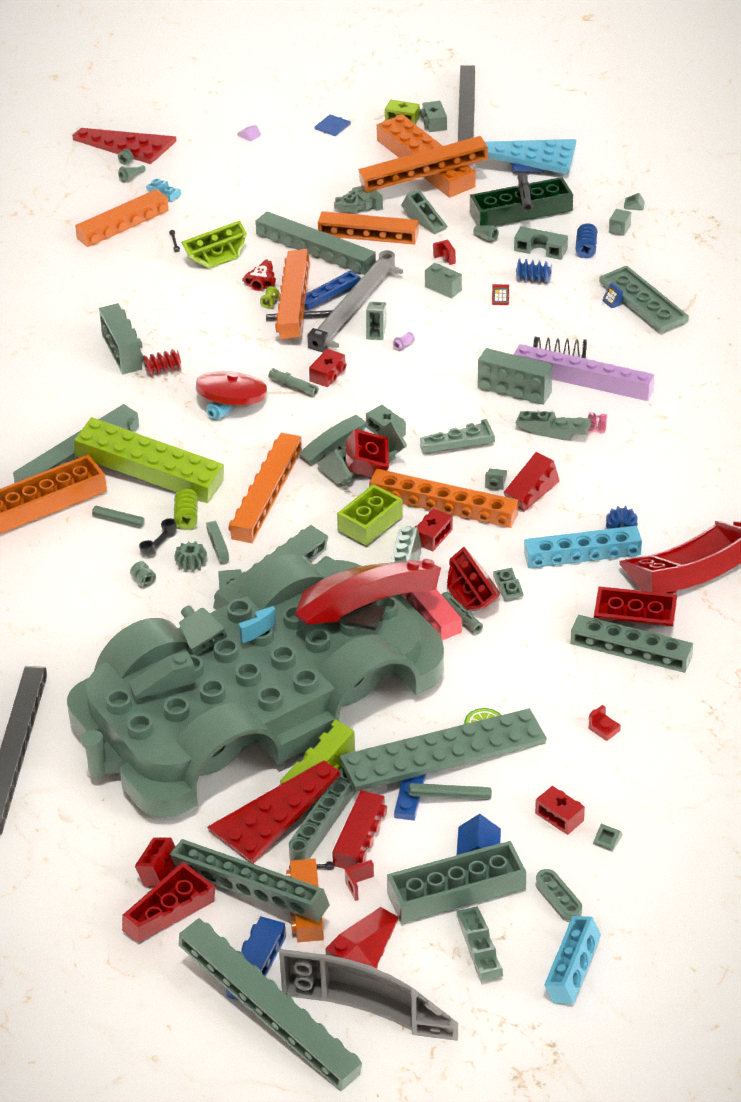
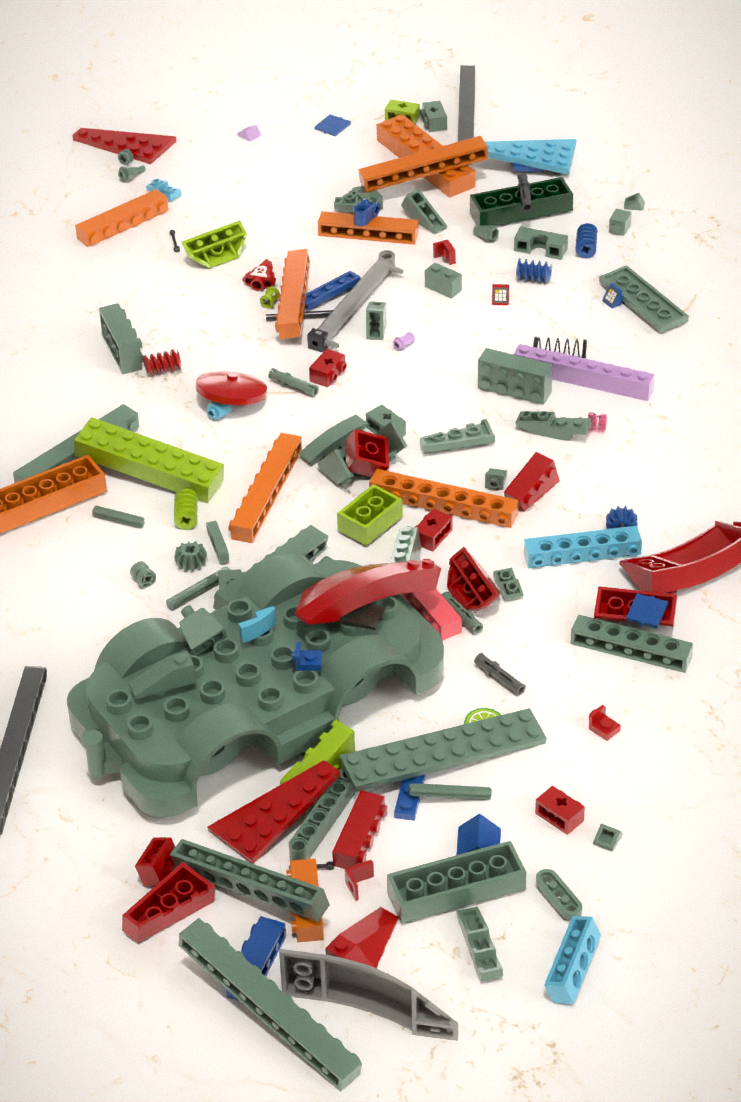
(168, 530): black bar -> none
(194, 590): none -> sand green axle
(307, 659): none -> blue bracket
(317, 242): sand green brick -> none
(365, 212): none -> blue piece
(493, 669): none -> dark grey pin
(647, 611): none -> blue piece

